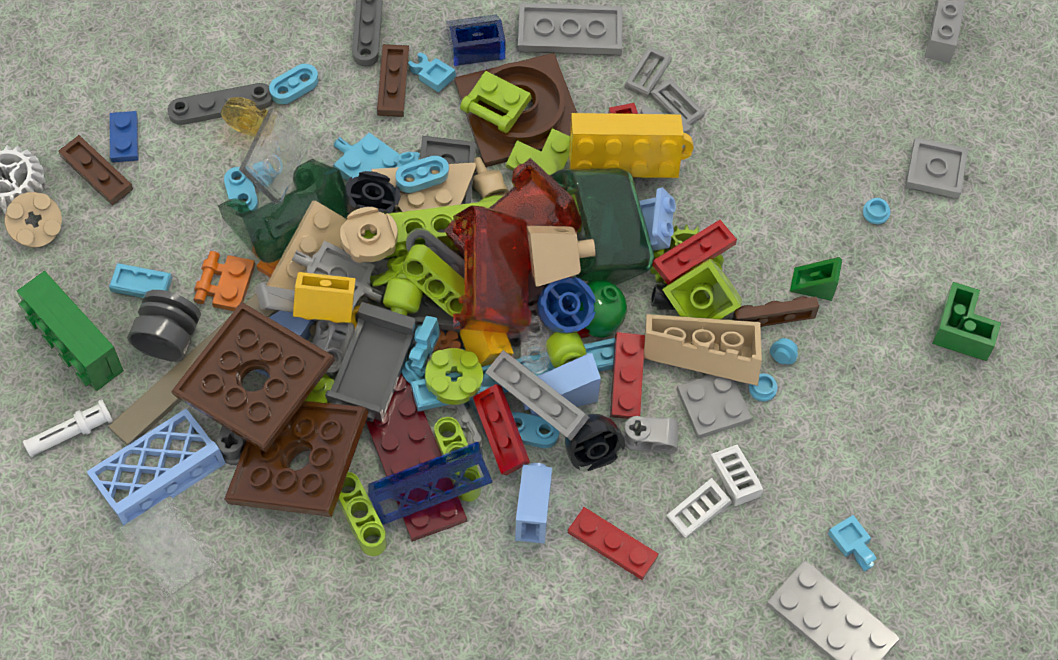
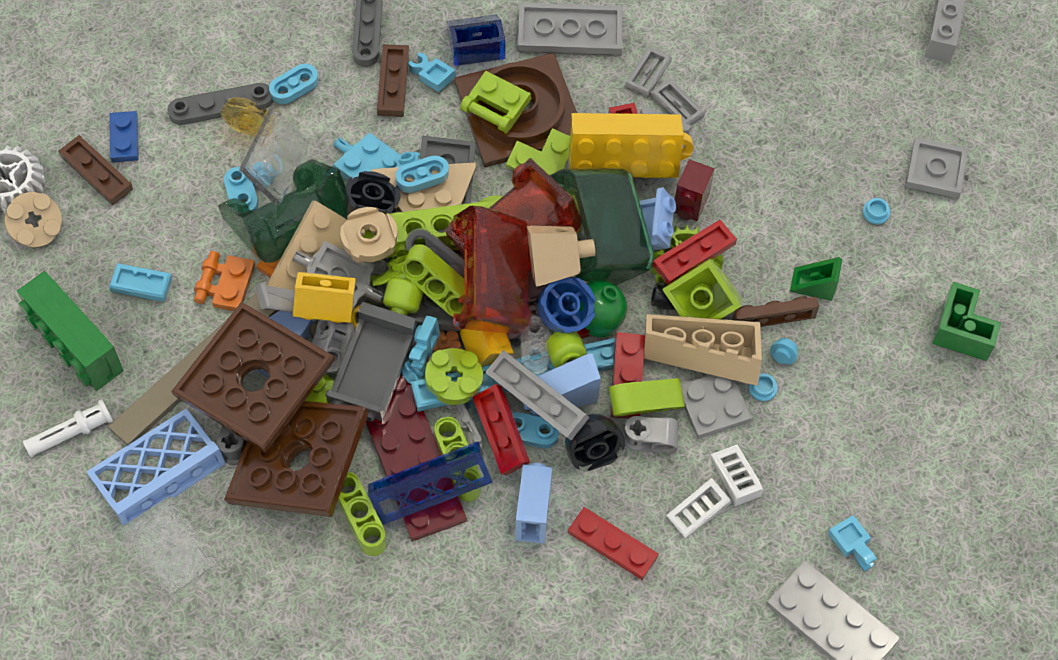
(164, 325): dark grey wheel -> none
(488, 182): tan piece -> none
(646, 397): none -> lime beam
(693, 190): none -> dark red brick

